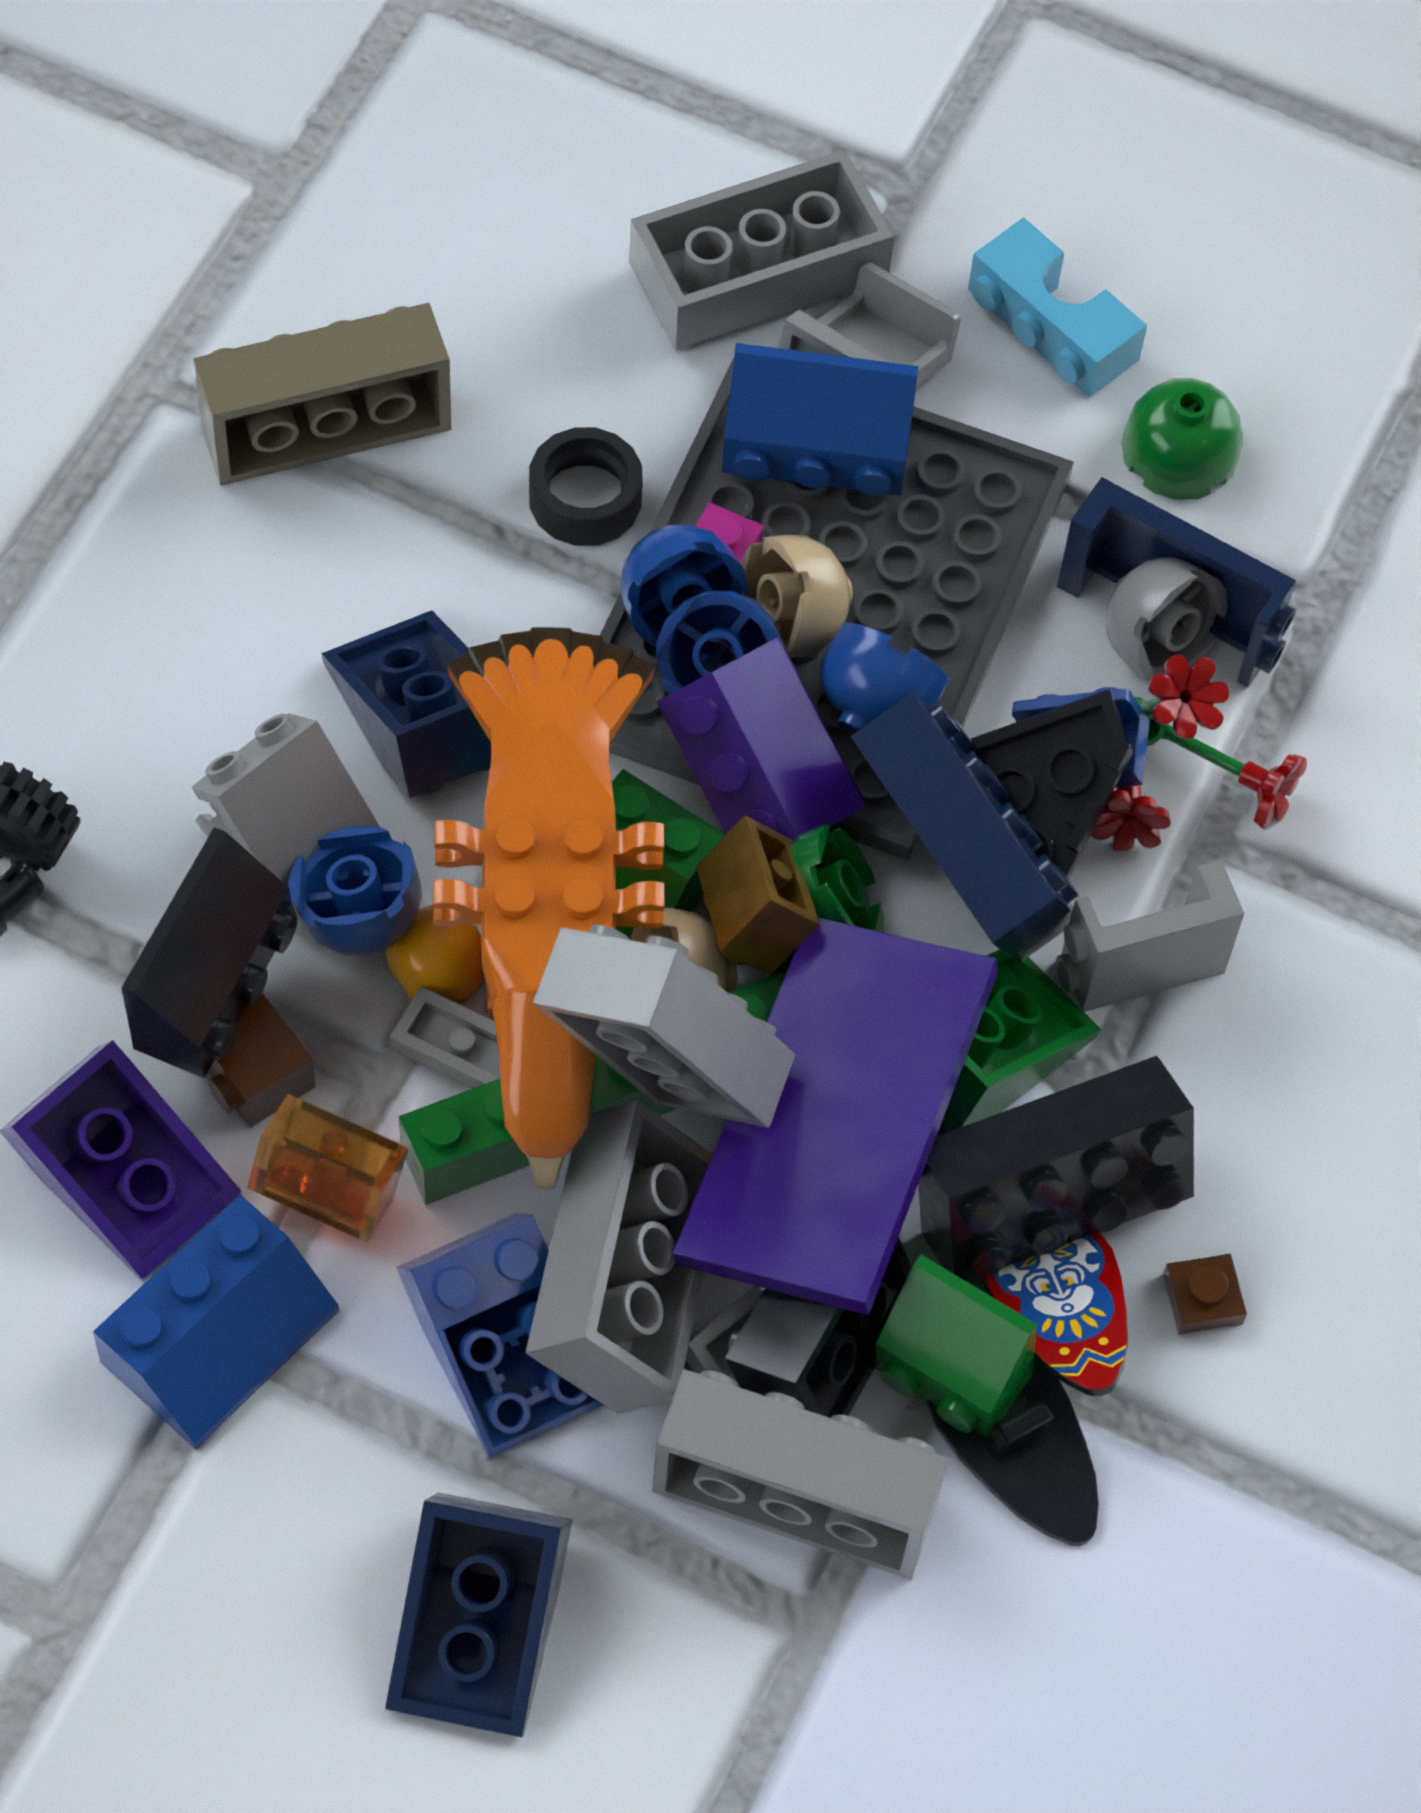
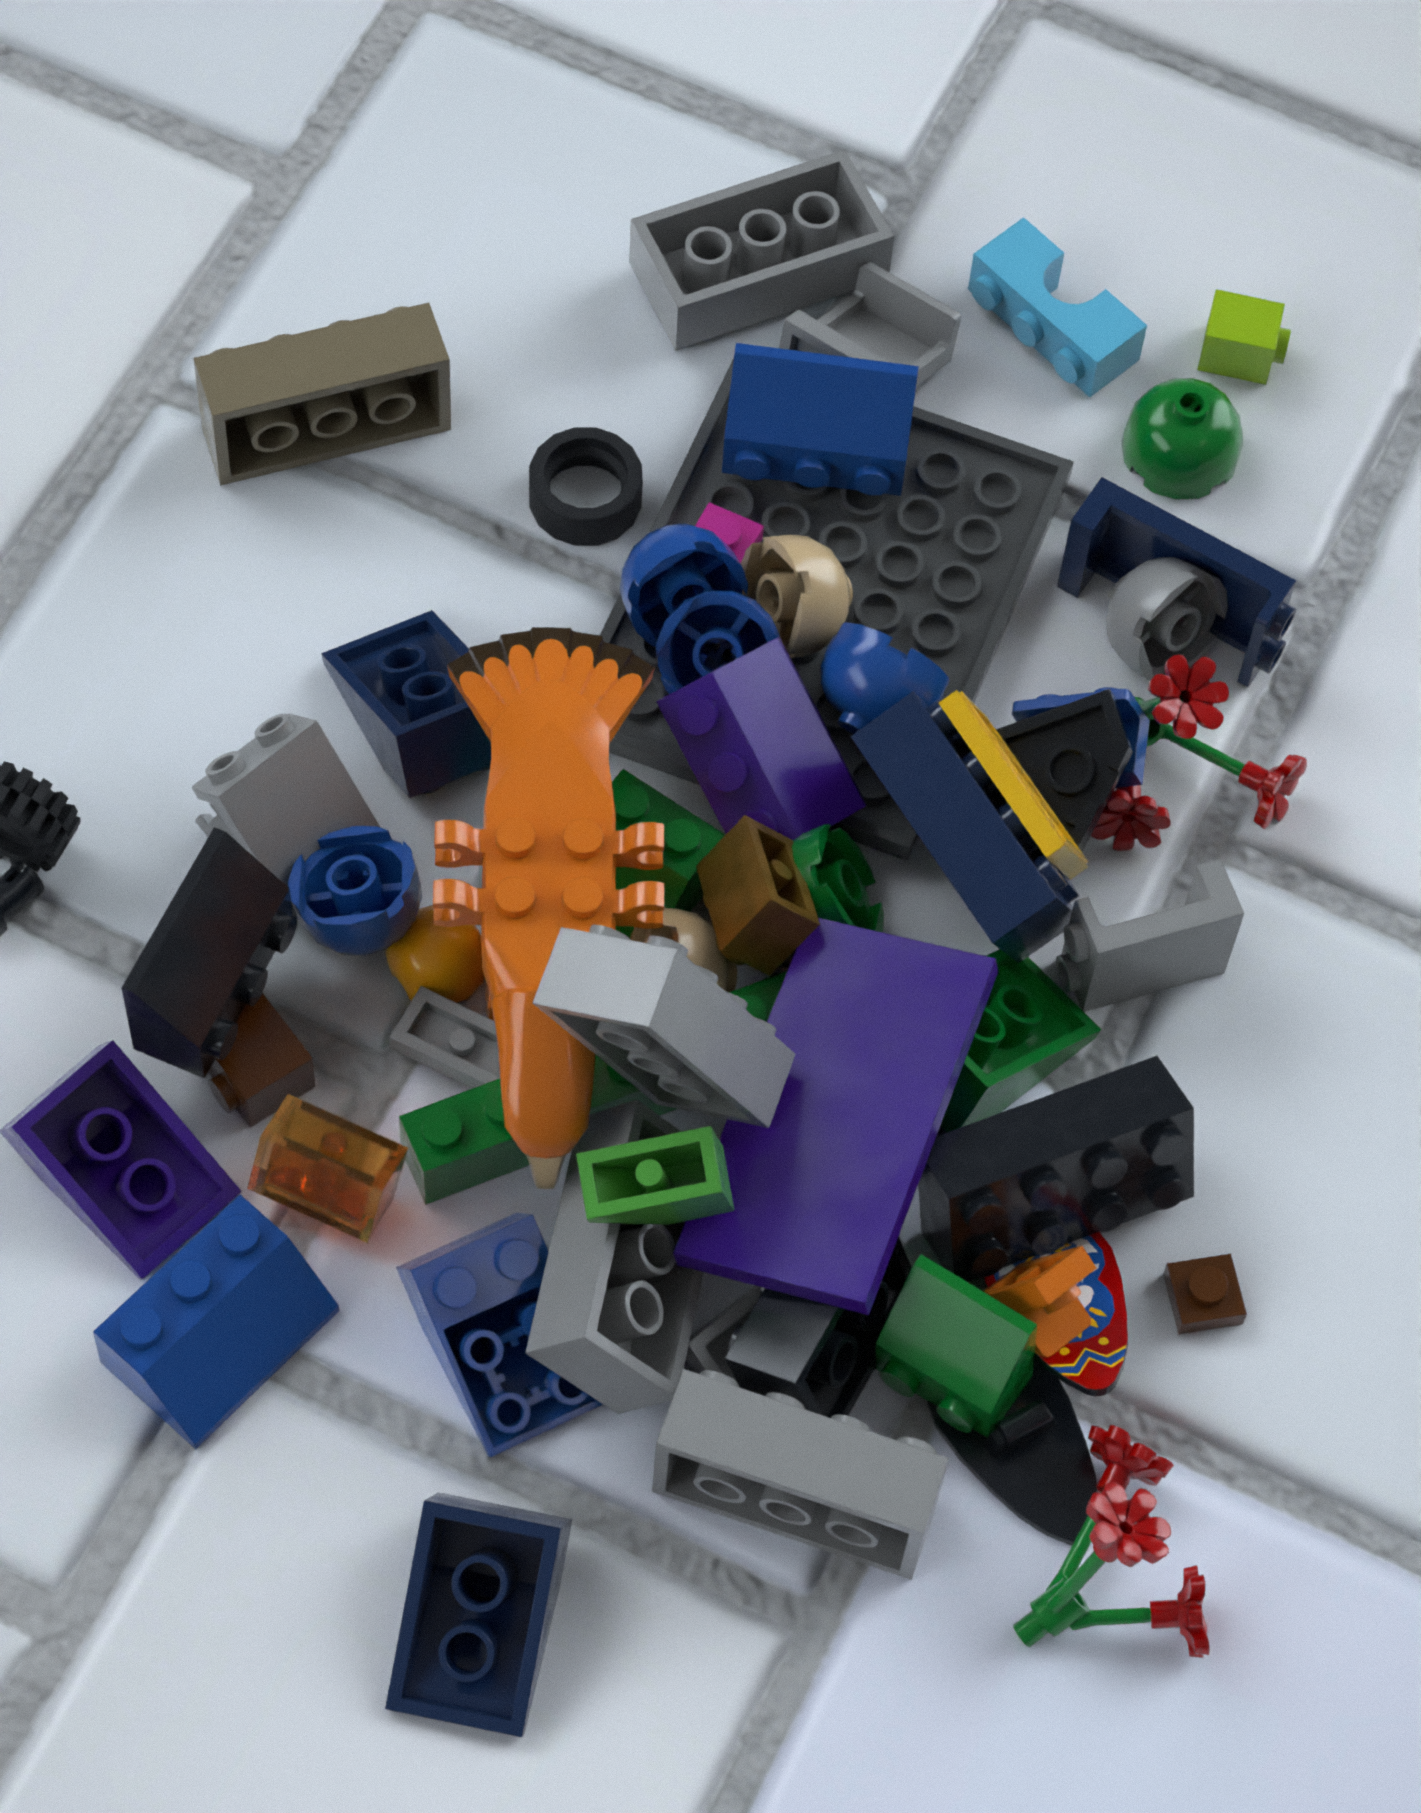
(656, 1179): none -> bright green slope
(1014, 784): none -> yellow tile
(1048, 1295): none -> orange slope
(1125, 1532): none -> red plant
(1243, 337): none -> lime brick

